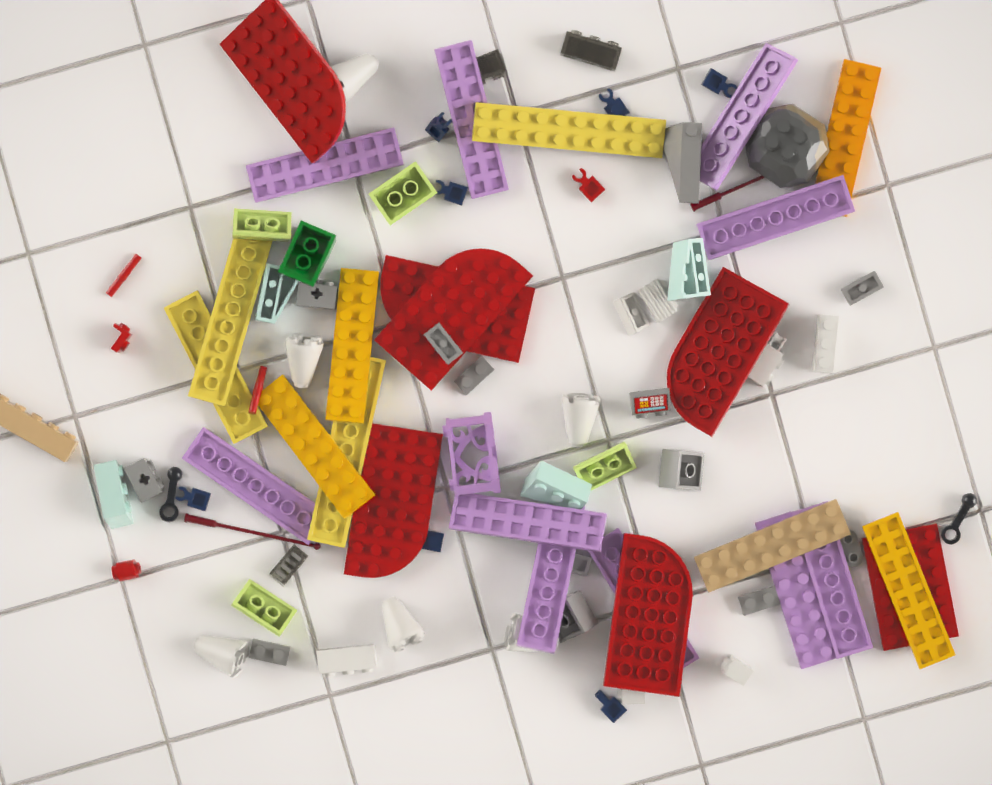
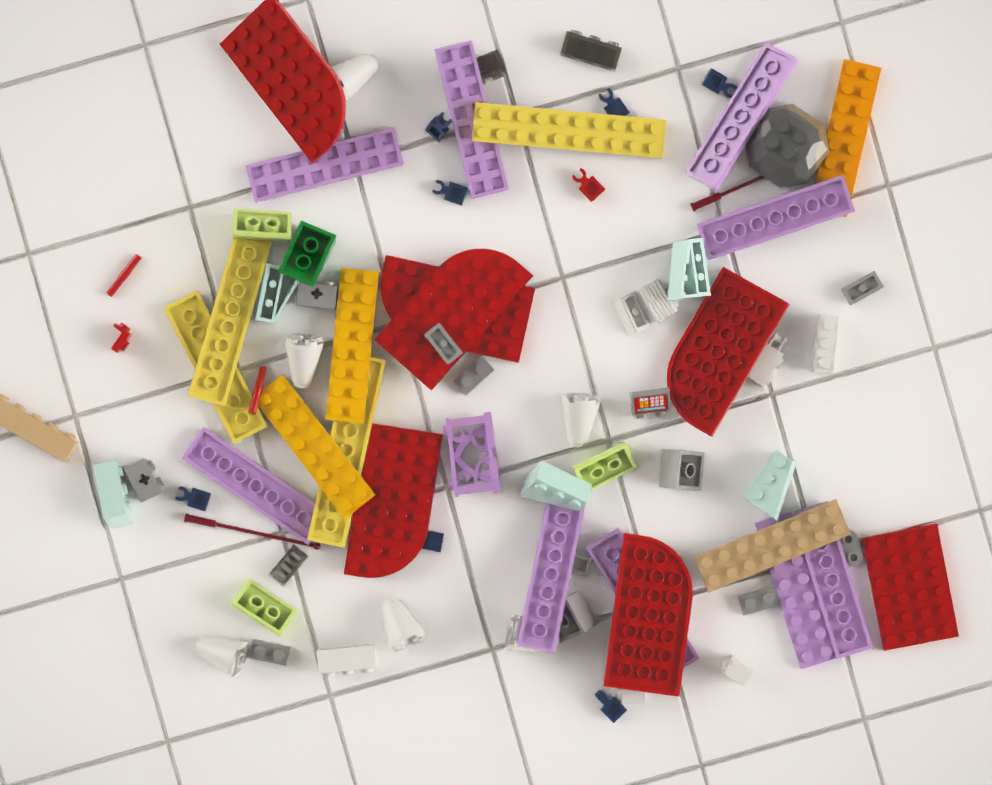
(126, 570): red brick -> none
(174, 475): black piece -> none
(402, 193): yellowish green slope -> none
(528, 521): lavender plate -> none
(683, 156): light grey wedge -> none
(771, 485): none -> light aqua wedge
(908, 590): yellow plate -> none
(968, 501): black piece -> none

